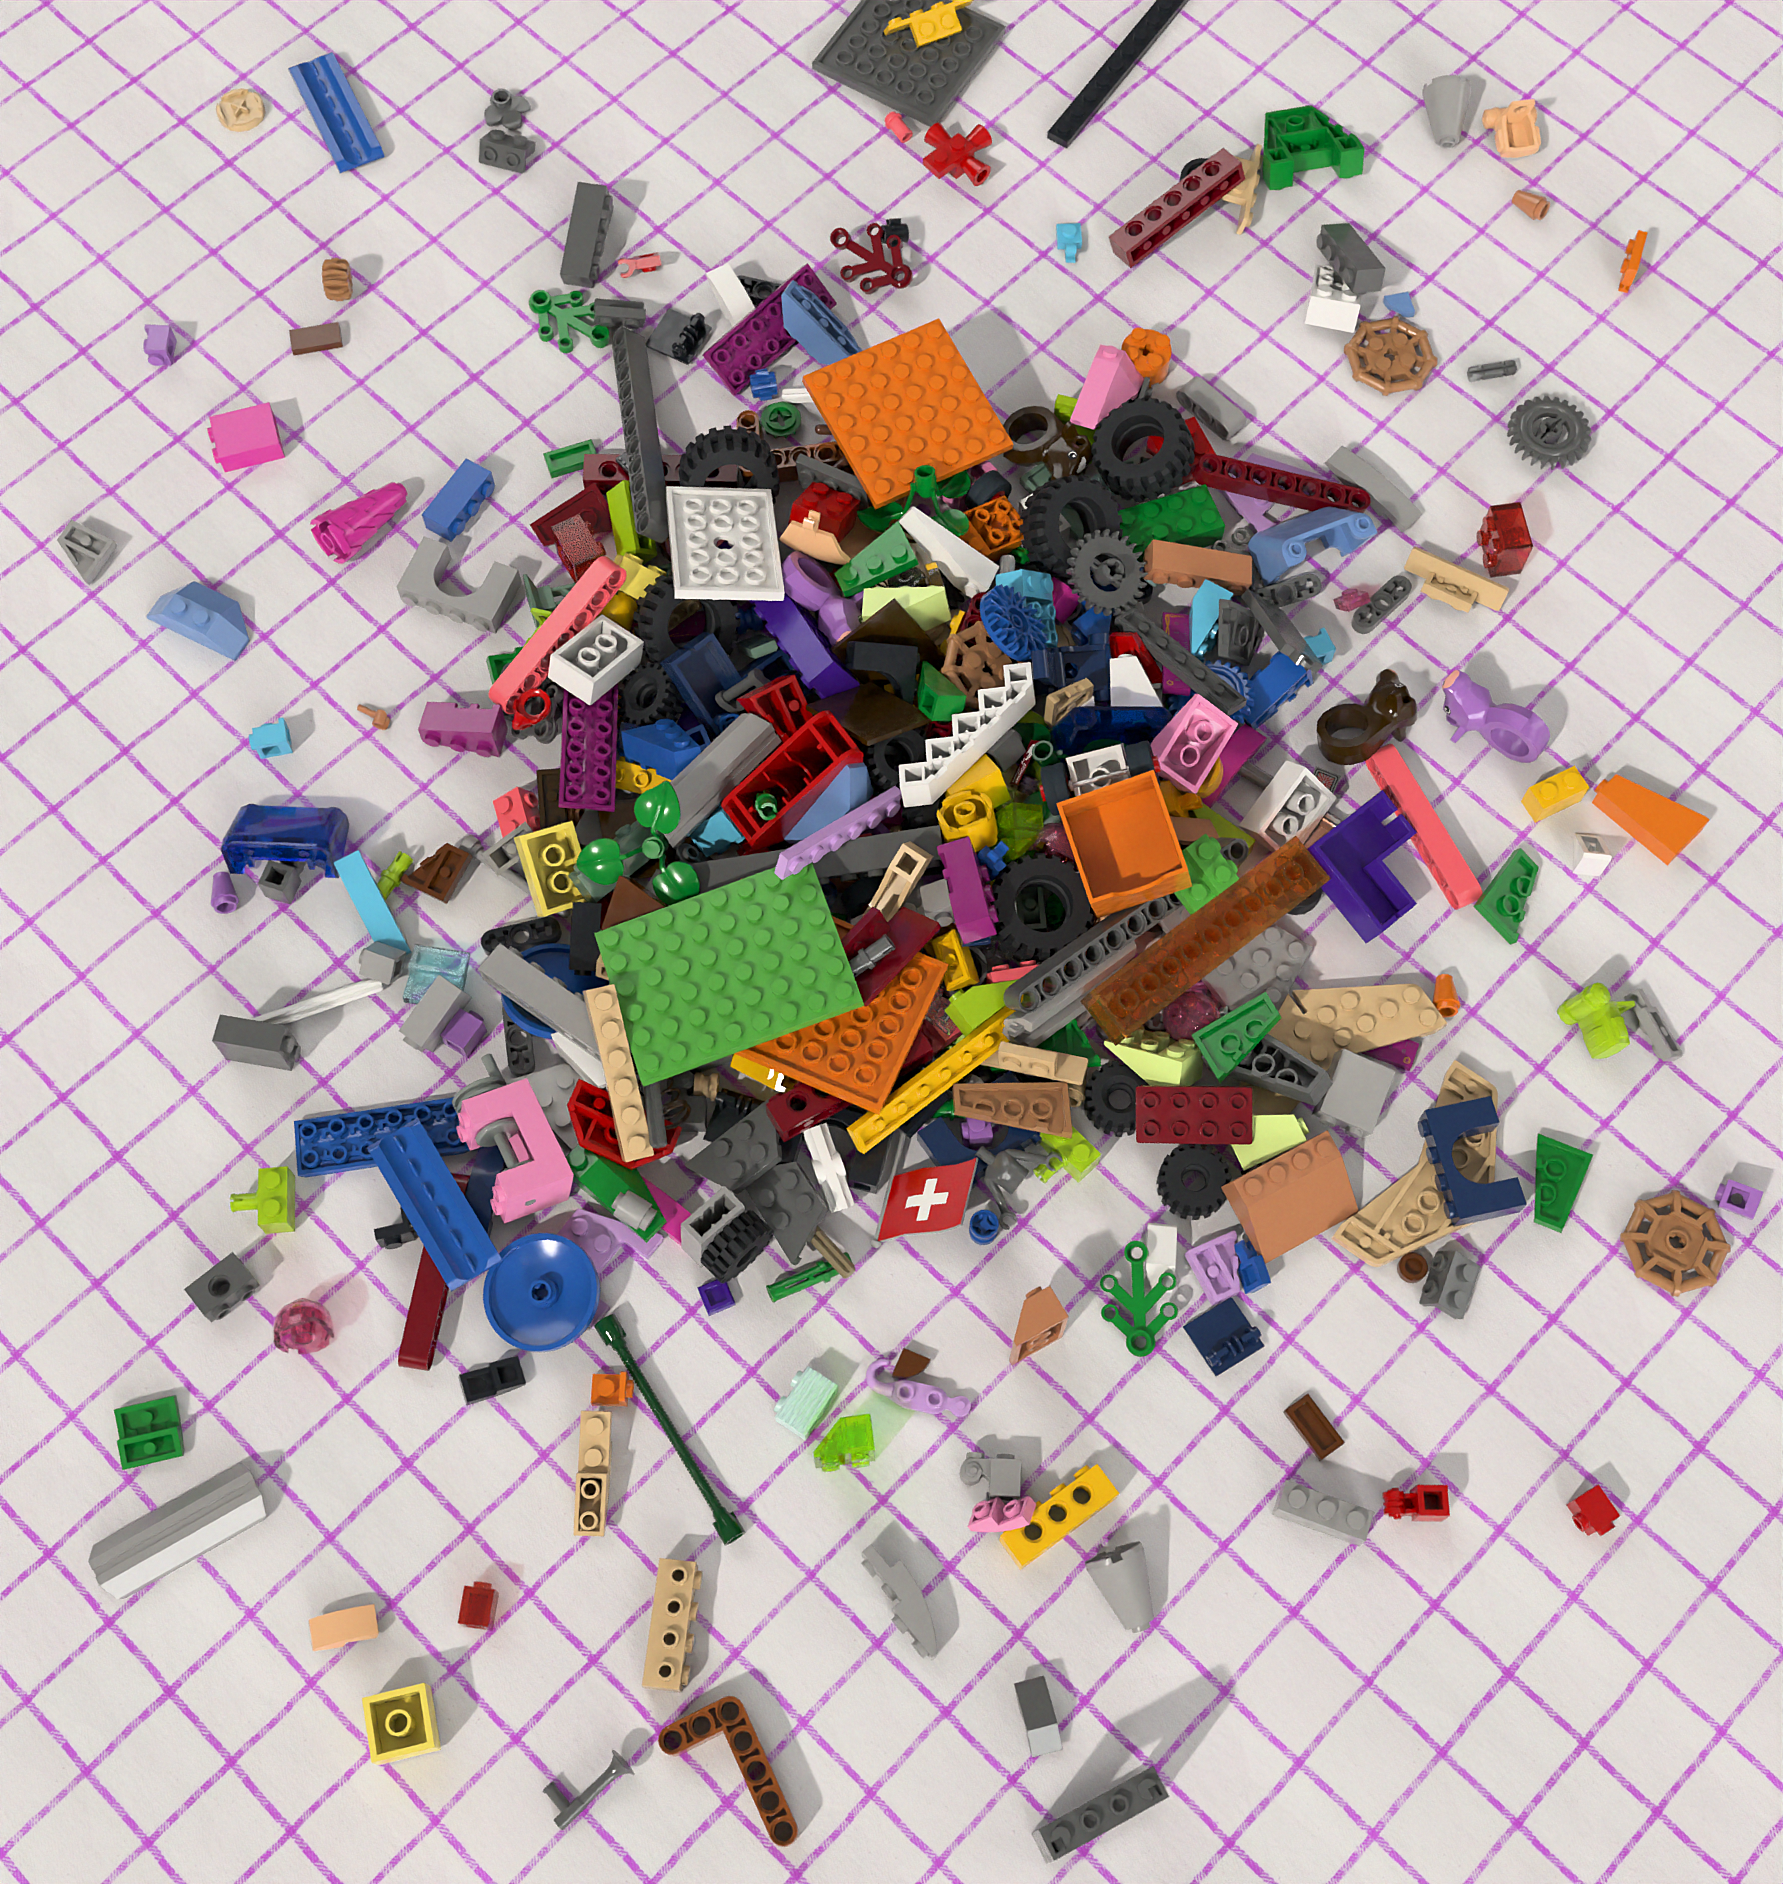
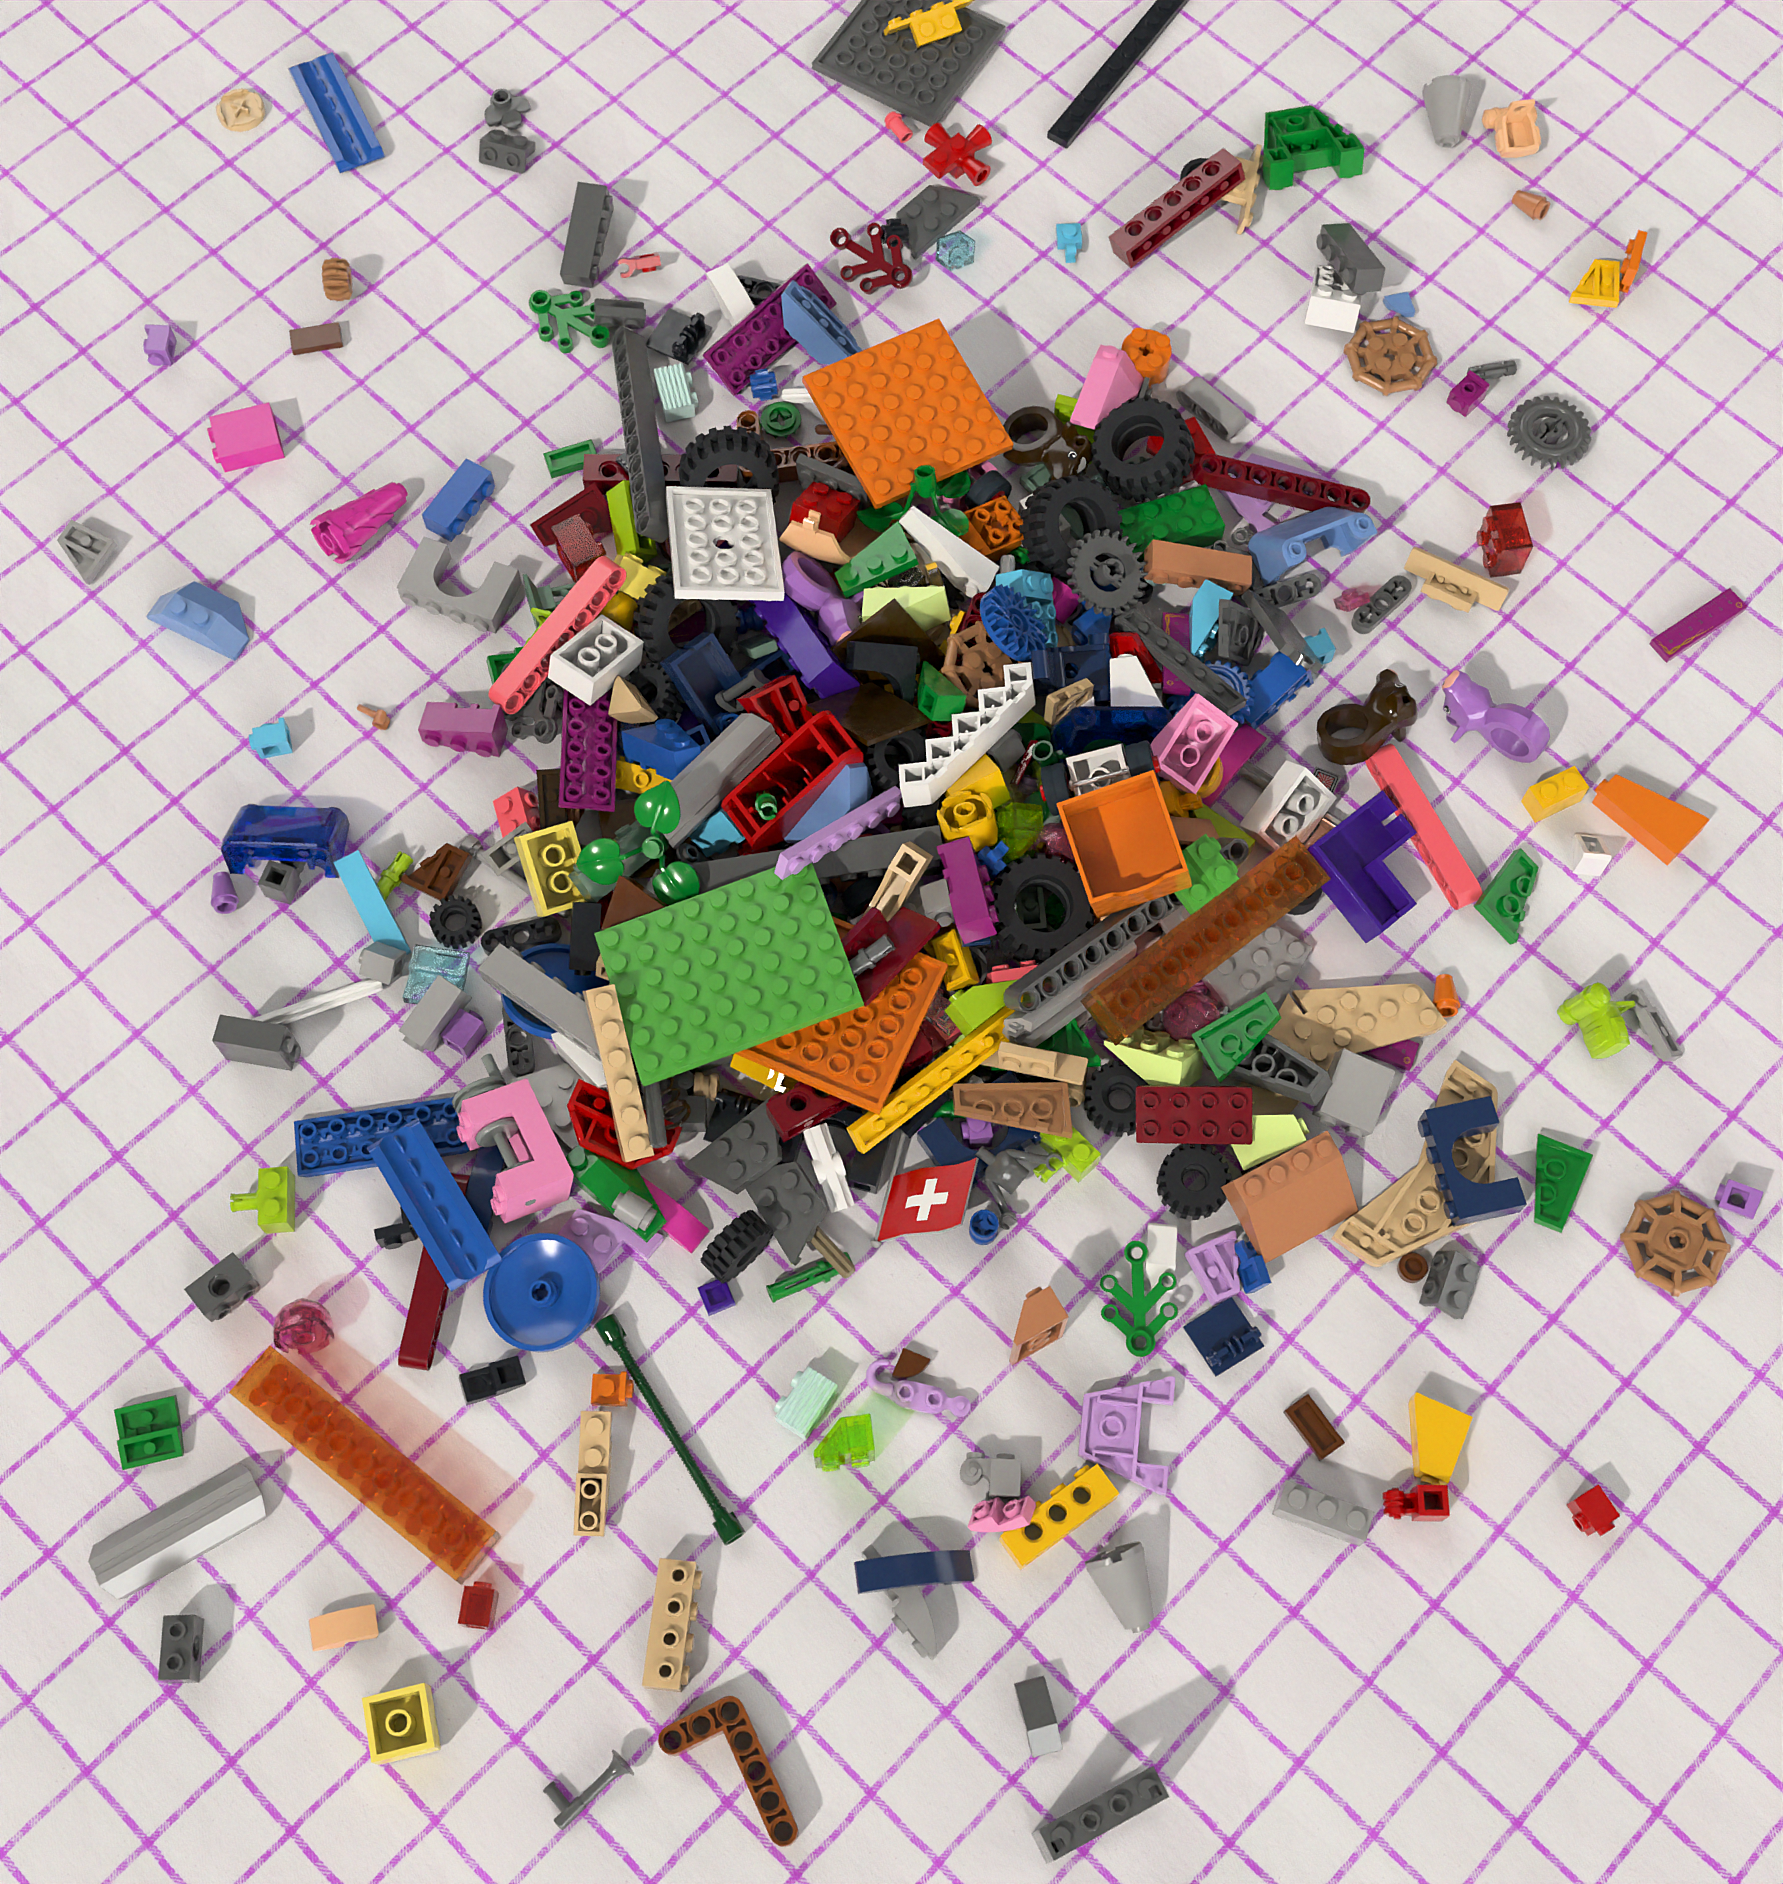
(181, 1649): none -> dark grey brick
(366, 1465): none -> clear orange brick
(460, 936): none -> black tyre
(524, 720): red piece -> none
(628, 704): none -> tan slope
(674, 392): none -> light aqua brick
(709, 1221): light grey brick -> none
(913, 1570): none -> dark blue slope
(934, 215): none -> dark grey wing
(955, 250): none -> clear light blue brick
(1113, 1427): none -> lavender wing
(1384, 495): light grey slope -> none
(1435, 1438): none -> yellow slope
(1468, 394): none -> magenta brick
(1599, 285): none -> yellow wing
(1698, 625): none -> magenta tile

